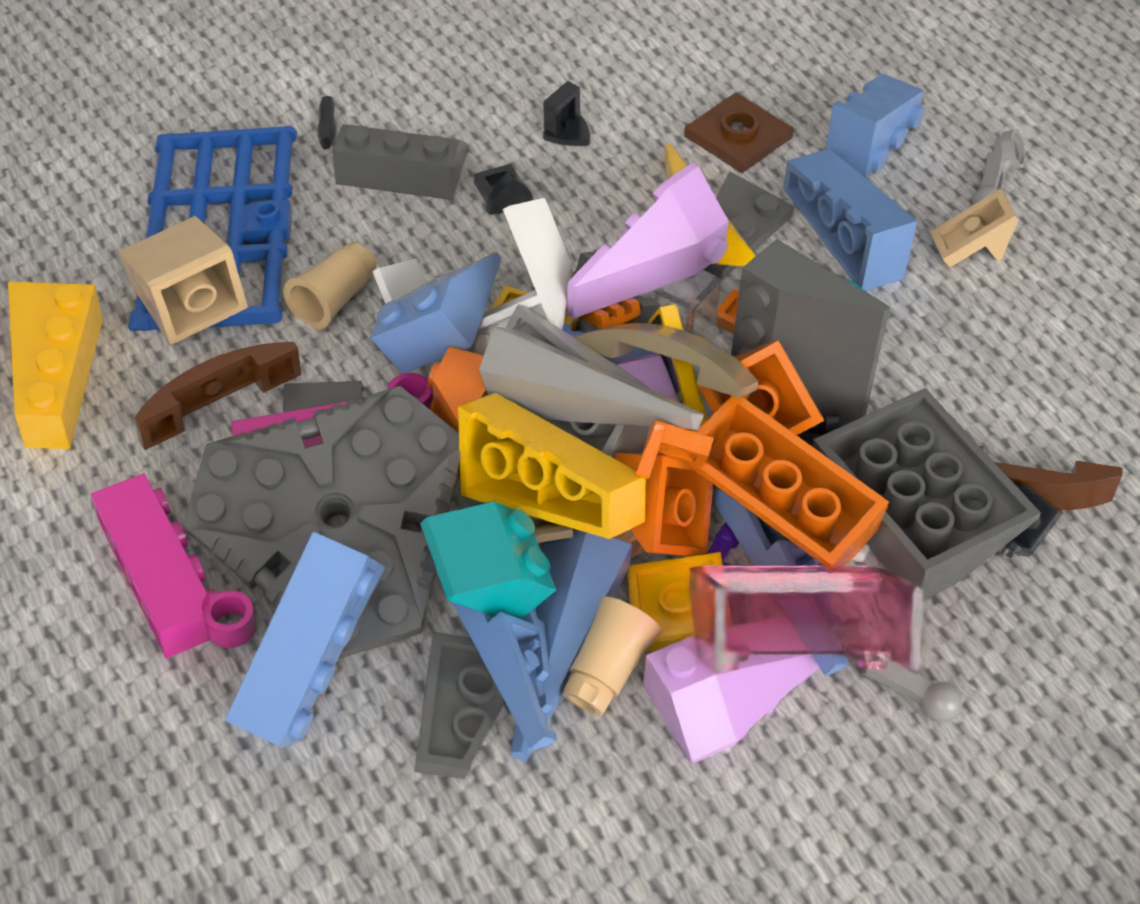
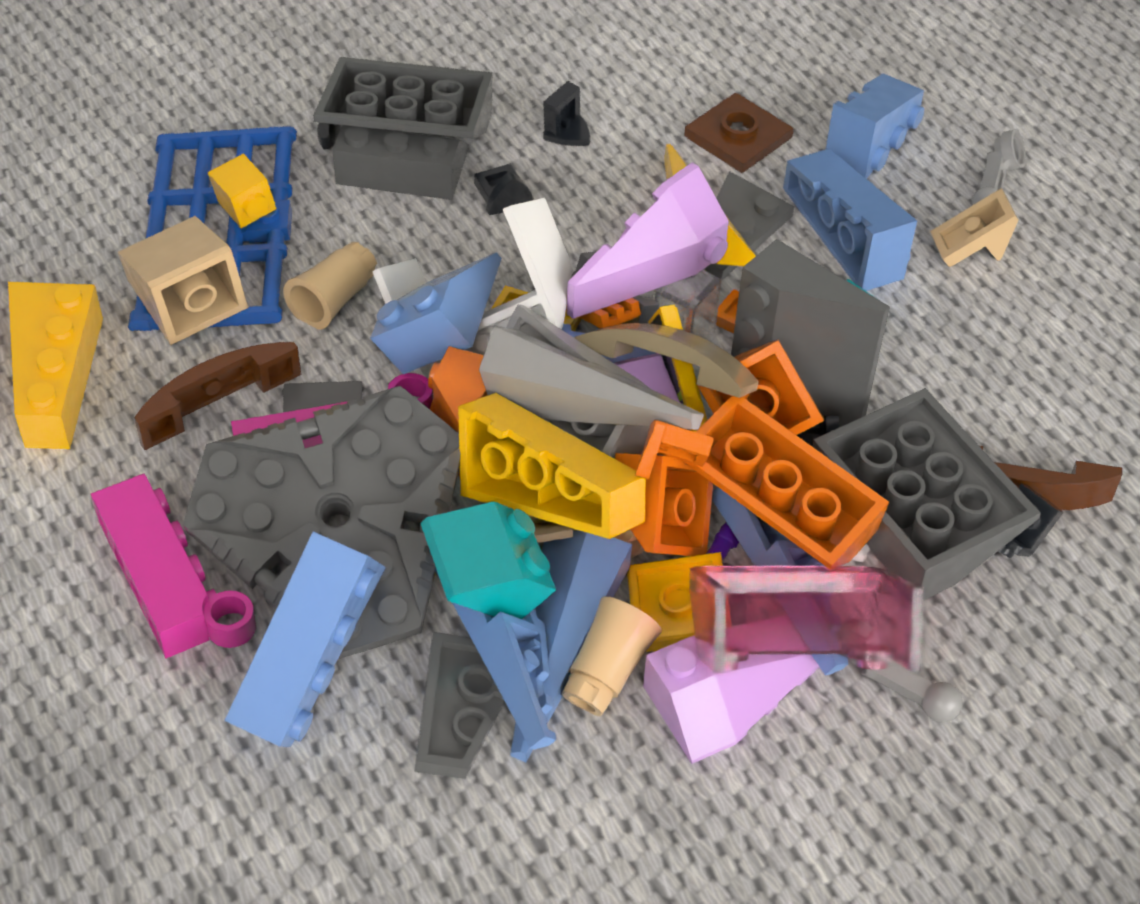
(242, 190): none -> yellow brick
(407, 98): none -> dark grey slope

